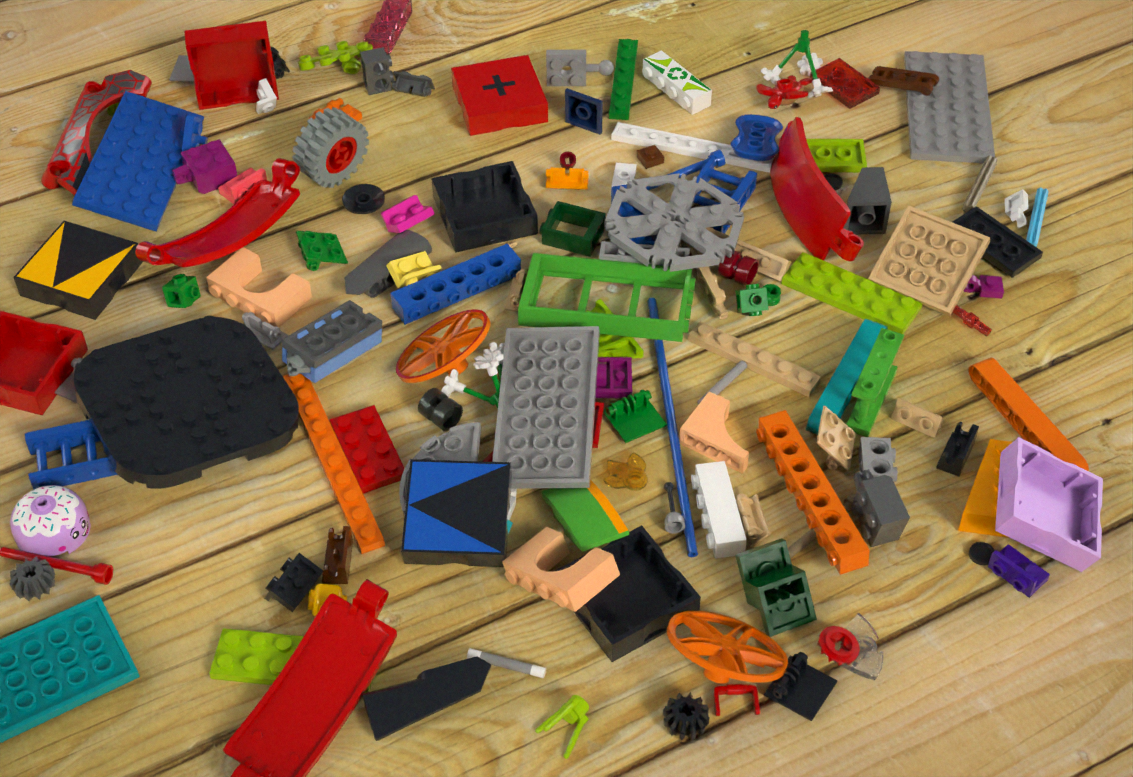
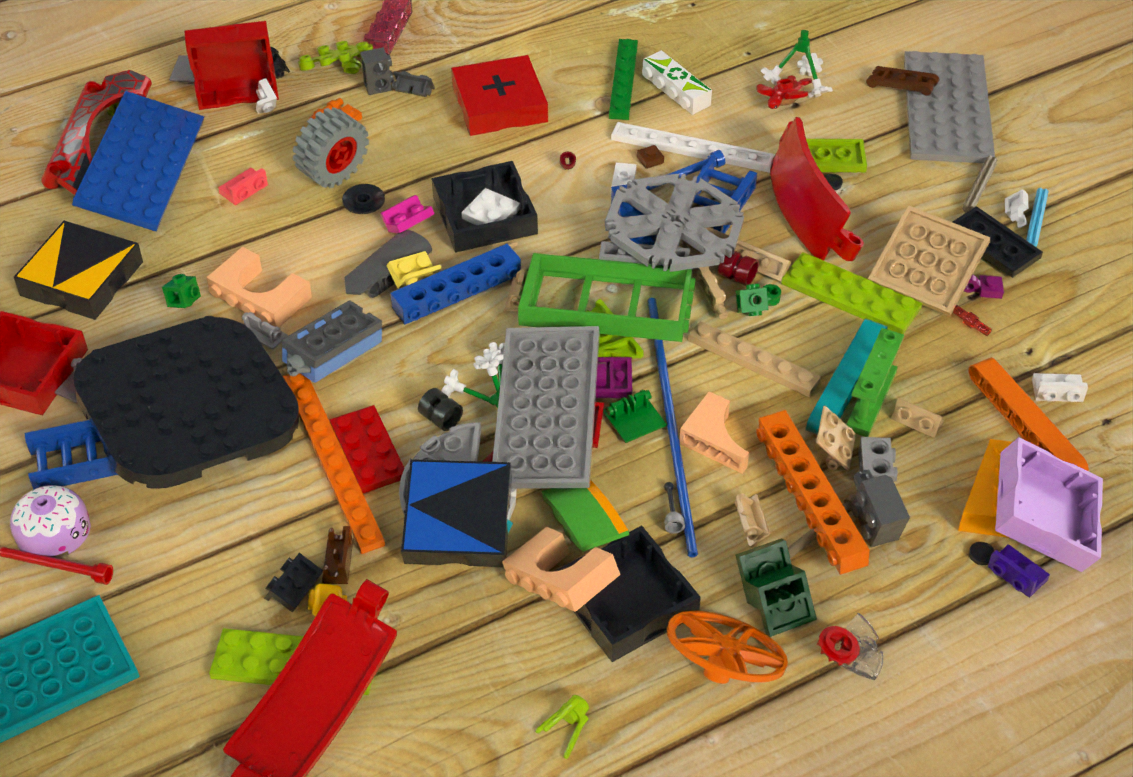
(32, 578): dark grey gear -> none
(192, 133): blue hinge -> none
(206, 167): magenta hinge -> none
(236, 227): red panel -> none
(320, 248): green hinge -> none
(431, 692): black panel -> none
(443, 350): orange wheel -> none
(490, 208): none -> white plate
(508, 663): light grey bar -> none
(574, 179): light orange hinge -> none
(577, 61): light grey plate -> none
(577, 216): dark green window -> none
(583, 111): dark blue slope -> none
(623, 474): clear yellow plate -> none
(686, 716): black gear -> none
(719, 509): white brick -> none
(727, 379): light grey bar -> none
(736, 689): red piece -> none
(756, 137): blue plate -> none
(801, 687): black hinge -> none
(847, 83): clear red plate -> none
(869, 203): dark grey slope -> none
(957, 449): black hinge -> none
(1059, 387): none -> white bracket

